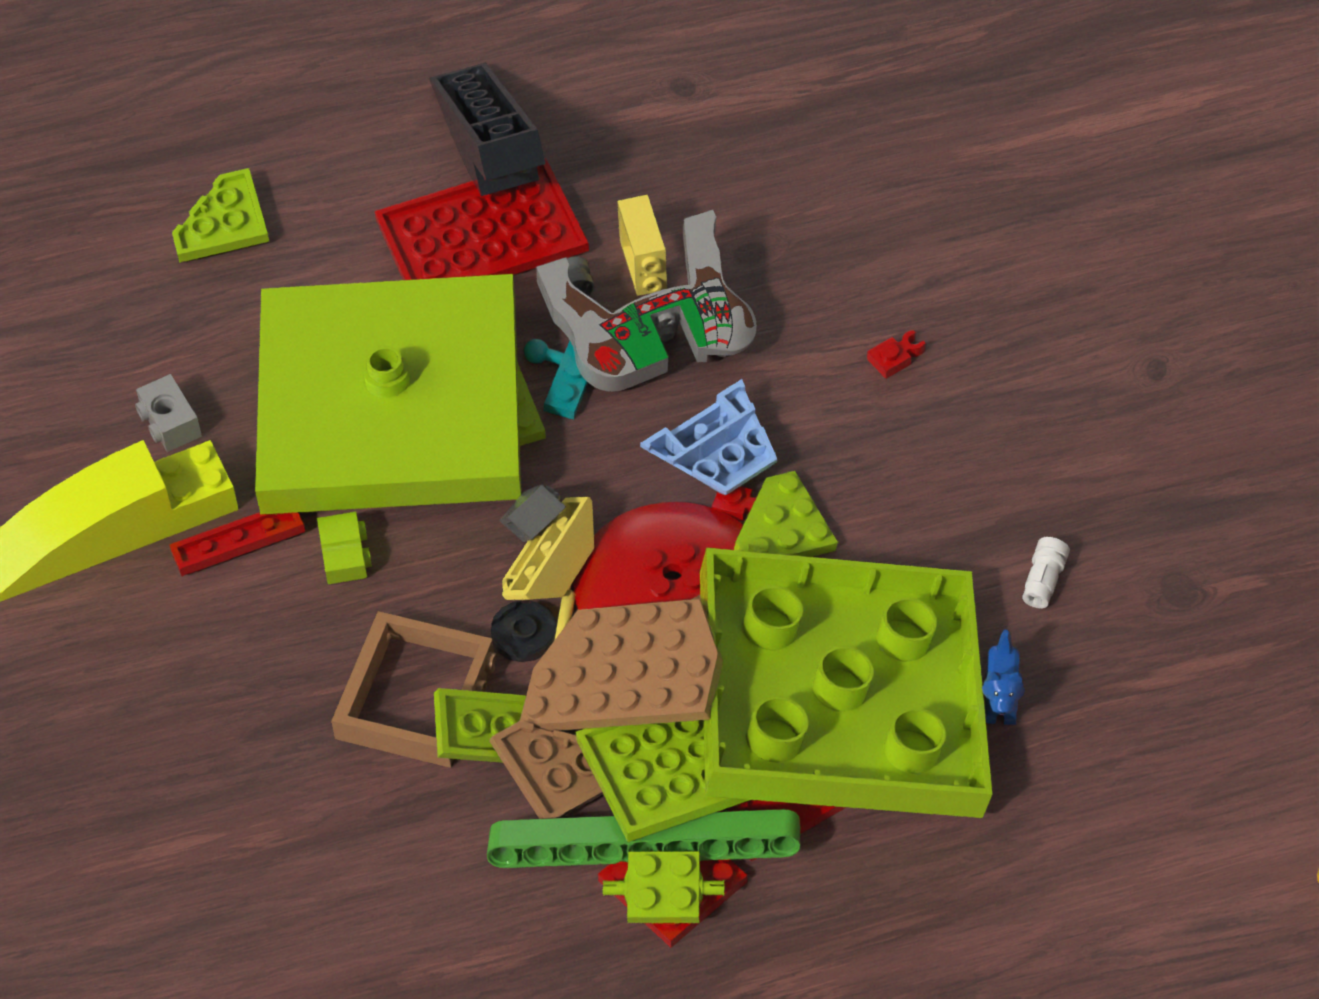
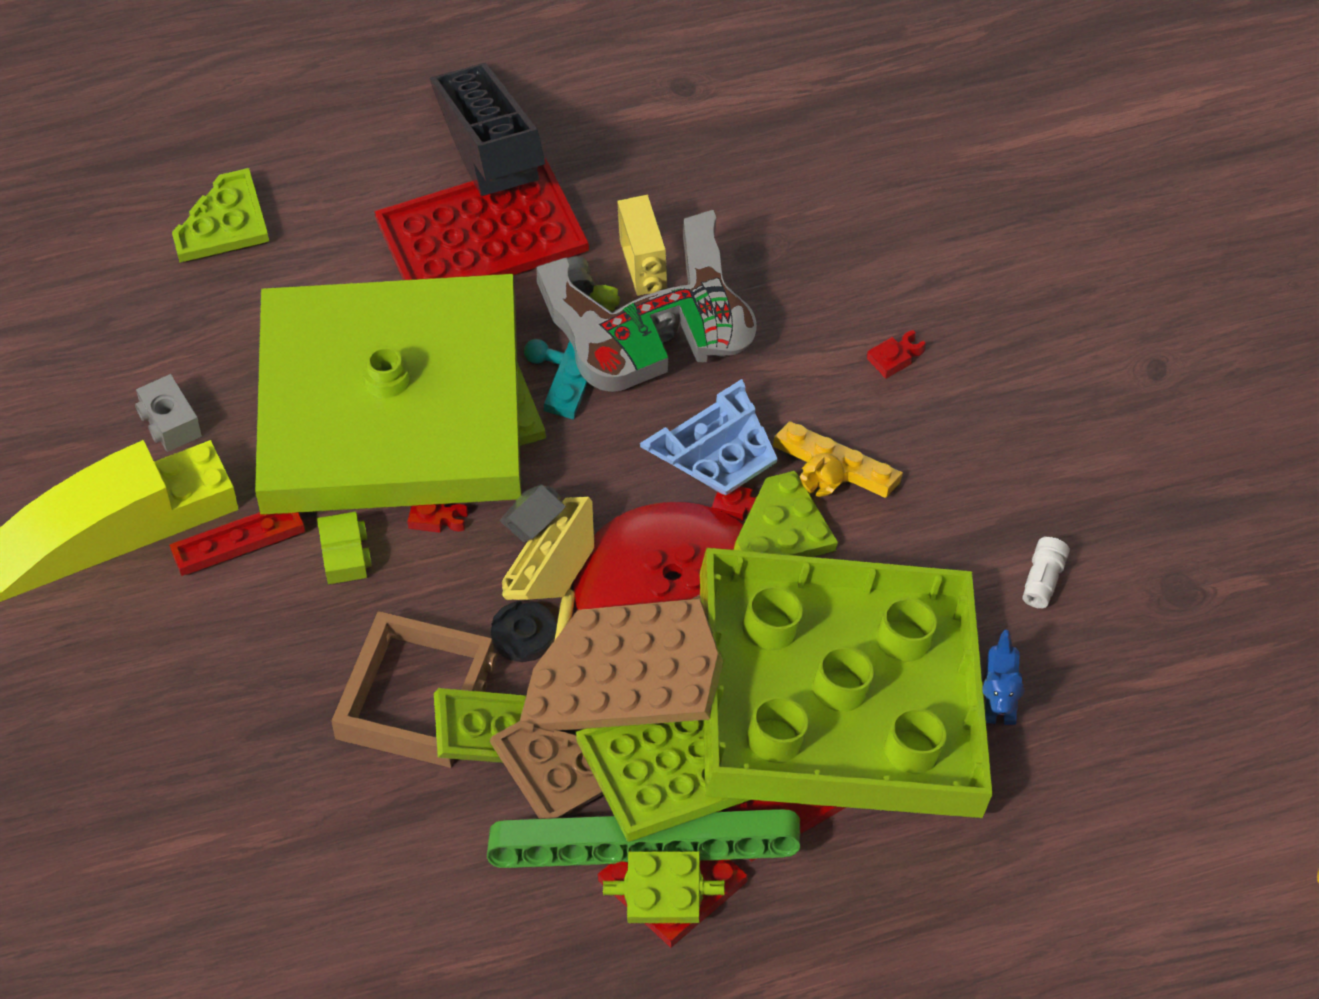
(433, 516): none -> red plate
(606, 296): none -> lime plate
(833, 463): none -> yellow plate

